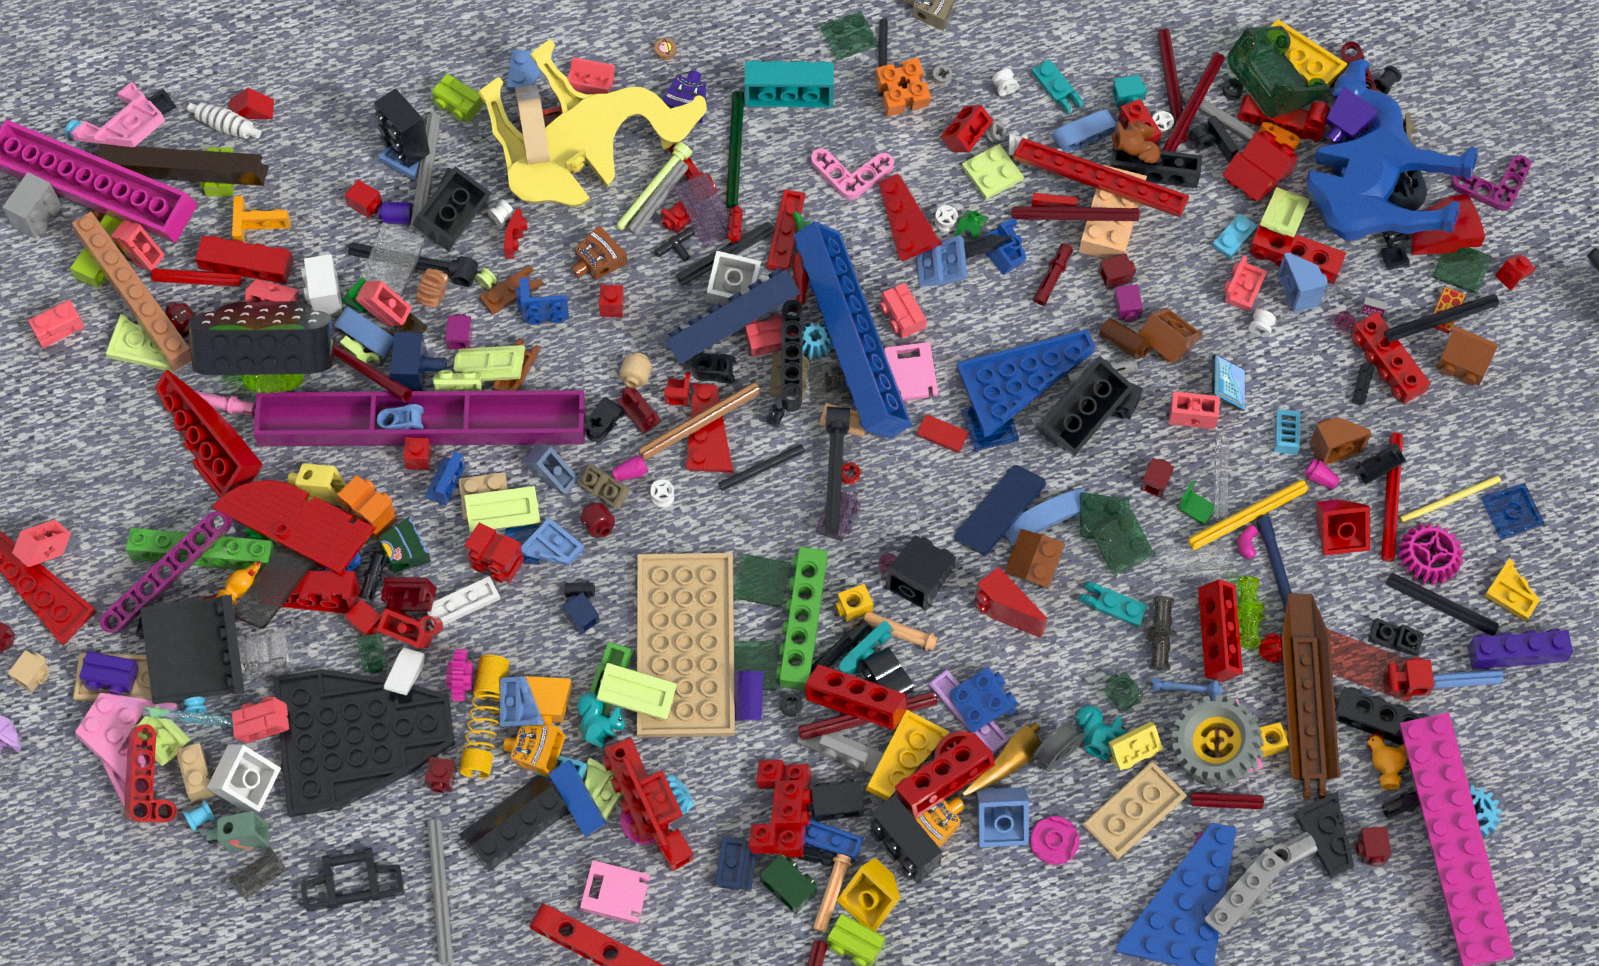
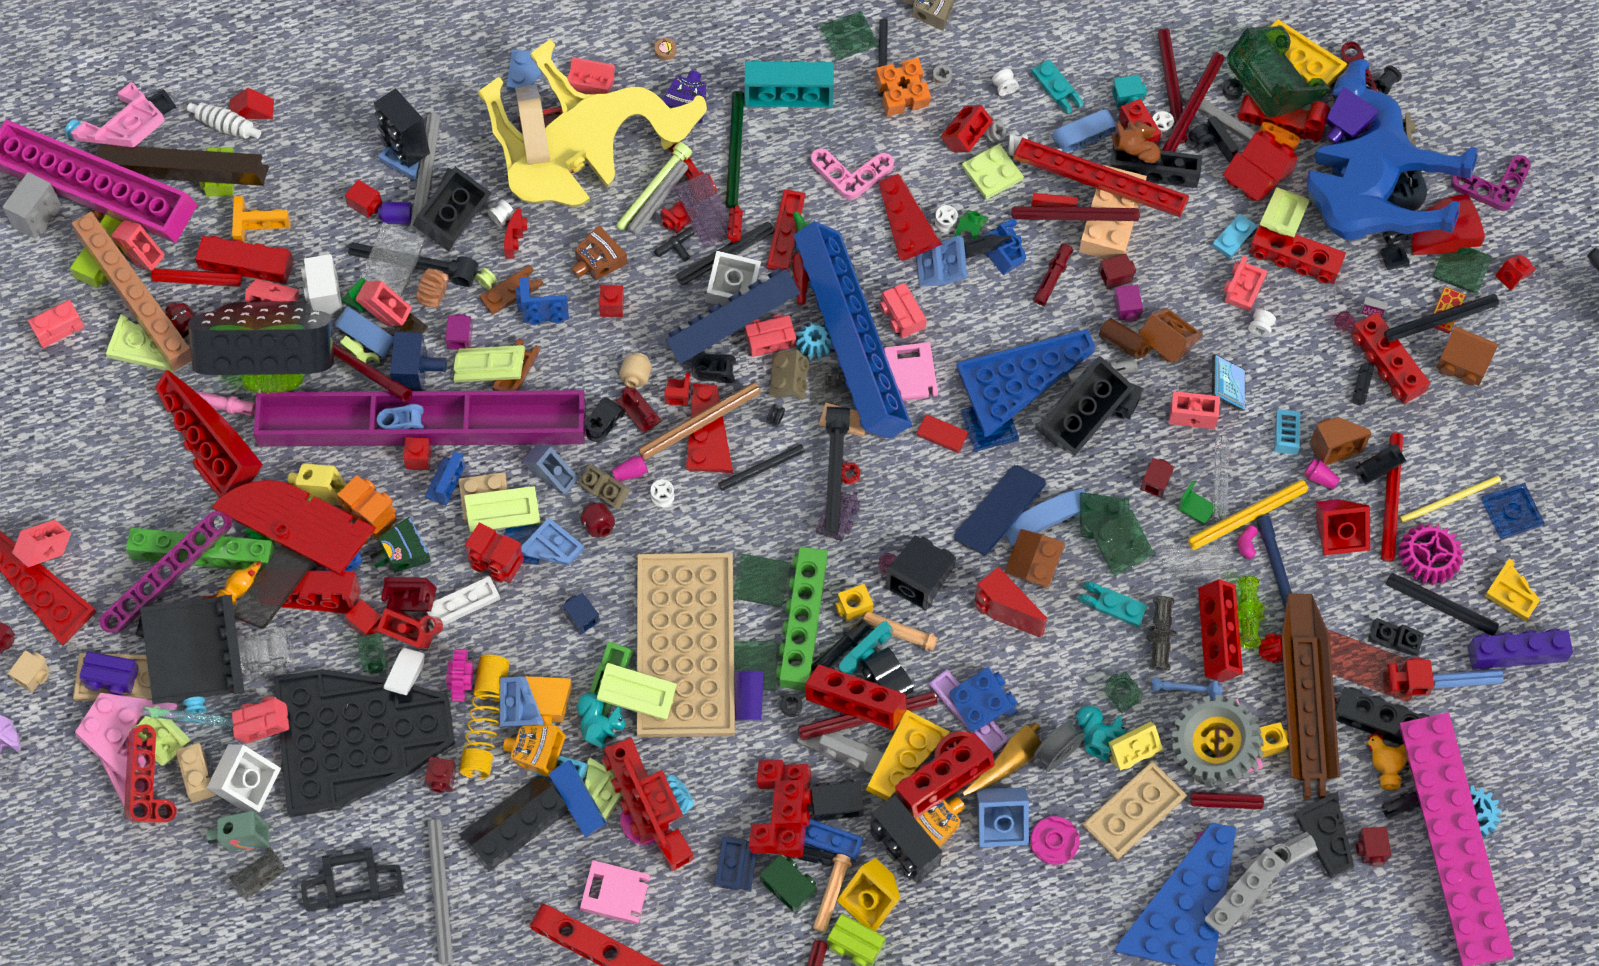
(199, 815): medium azure bush -> none
(373, 575): black pin -> none
(457, 98): lime brick -> none
(466, 381): yellowish green bracket -> none
(577, 588): black pin -> none
(793, 365): black beam -> none
(1301, 282): medium blue slope -> none

